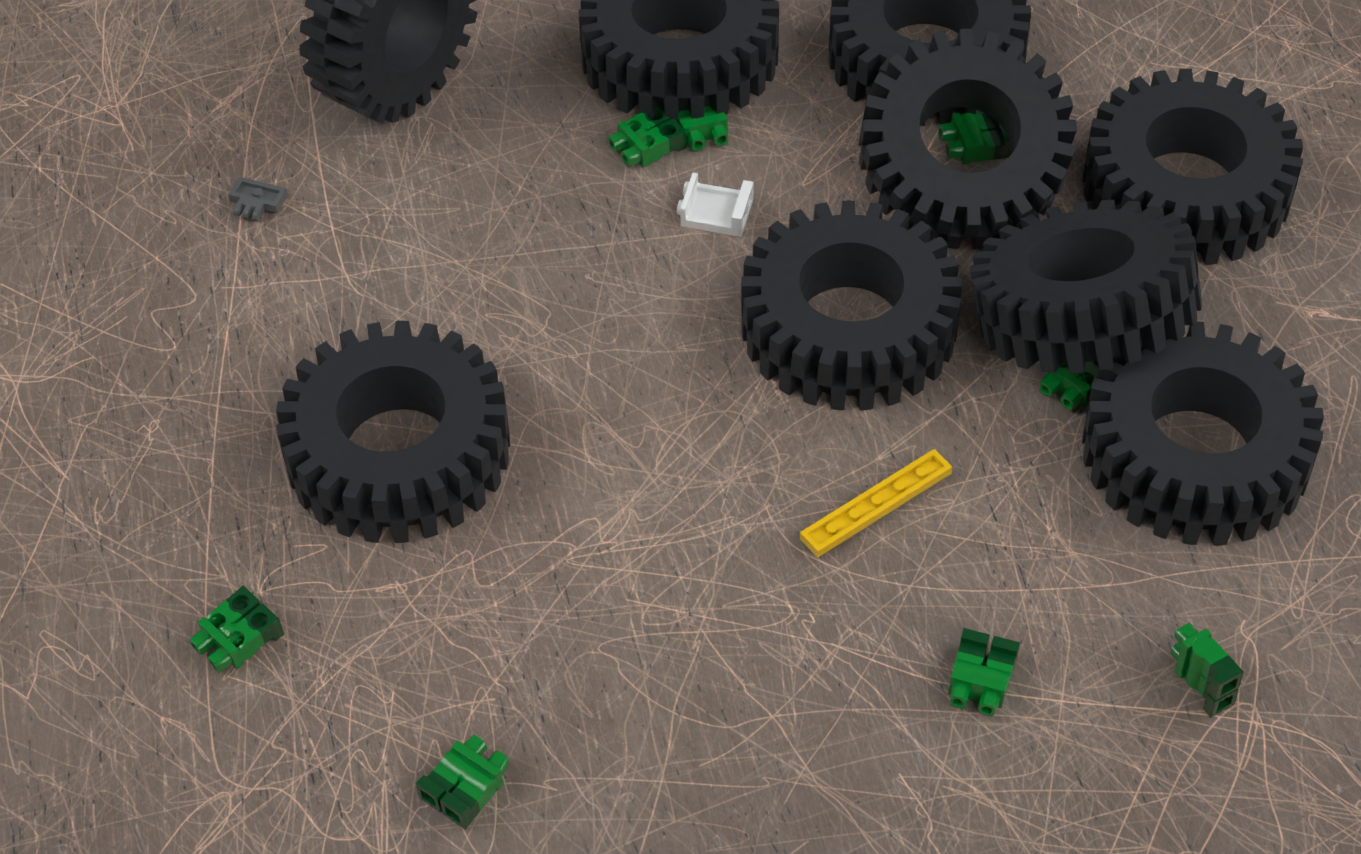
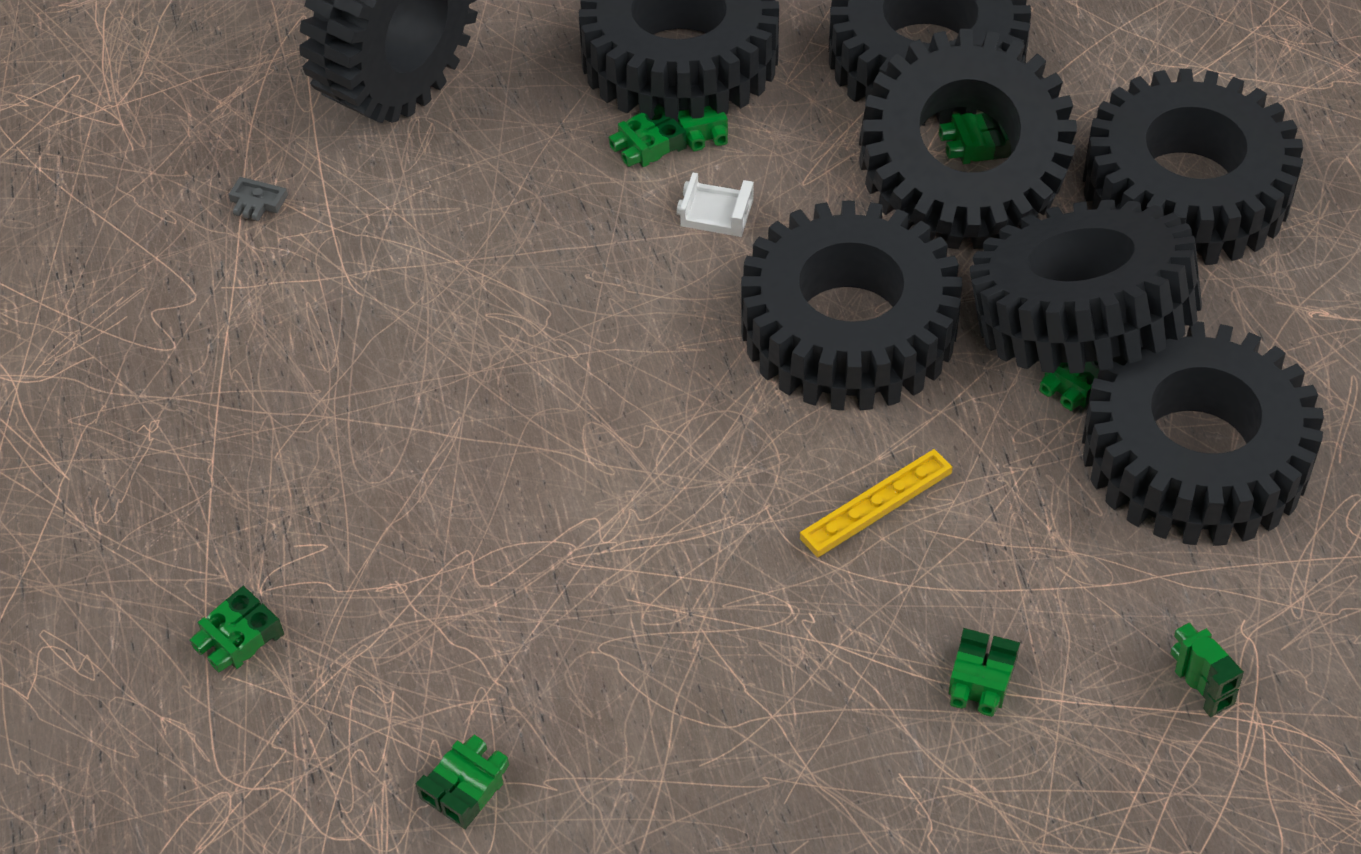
(403, 484): black tyre -> none

